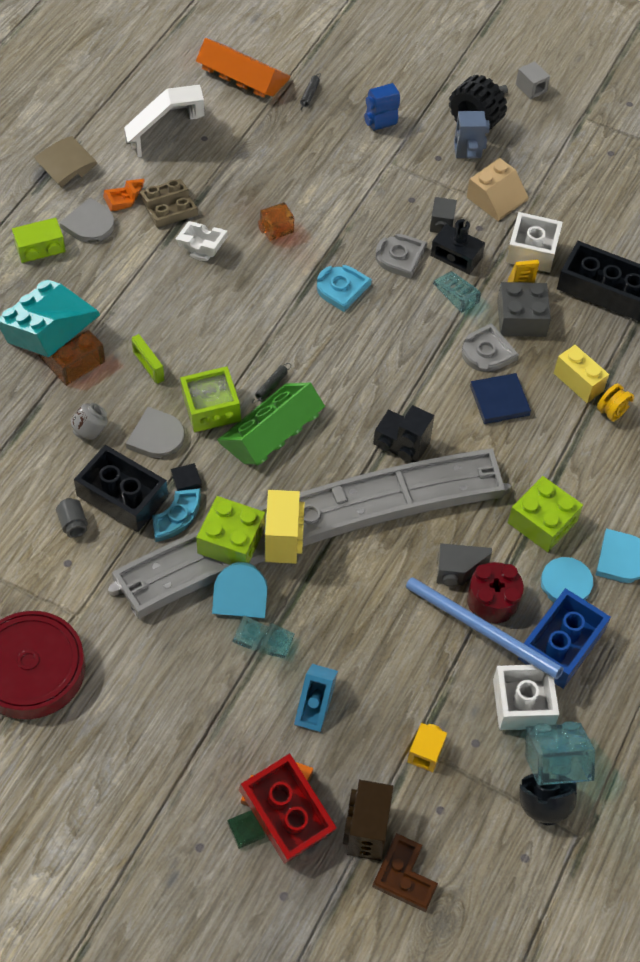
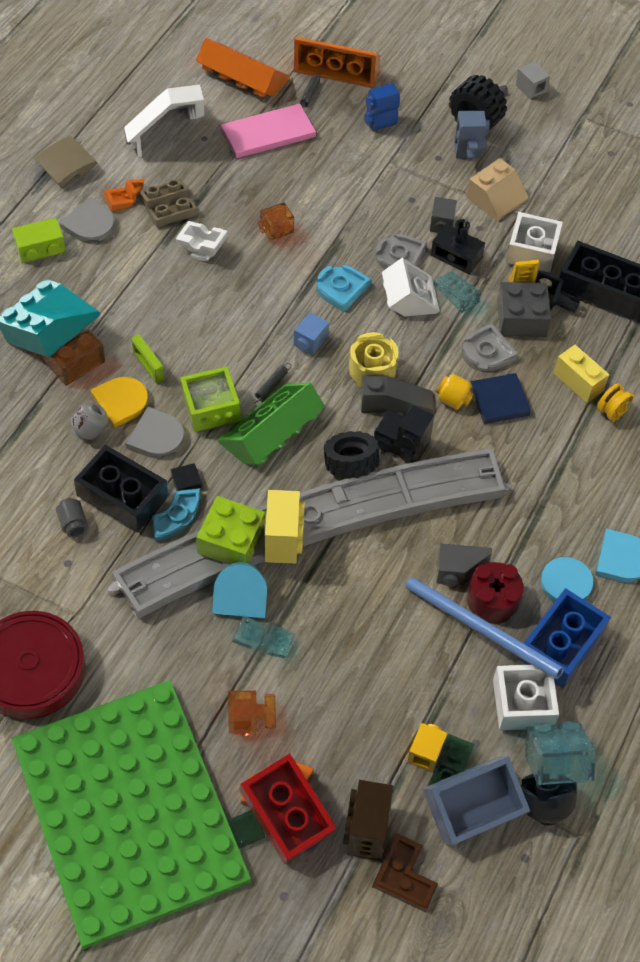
(121, 399): none -> yellow tile
(129, 813): none -> bright green plate
(244, 712): none -> clear orange brick
(268, 130): none -> bright pink tile
(311, 333): none -> medium blue brick
(315, 697): dark azure slope -> none
(336, 62): none -> orange slope
(351, 466): none -> black tyre
(373, 357): none -> light yellow brick
(386, 393): none -> dark grey slope
(409, 289): none -> white slope
(452, 758): none -> clear green slope
(455, 391): none -> yellow head
(476, 800): none -> sand blue piece
(545, 513): lime piece -> none
(558, 298): none -> black bracket

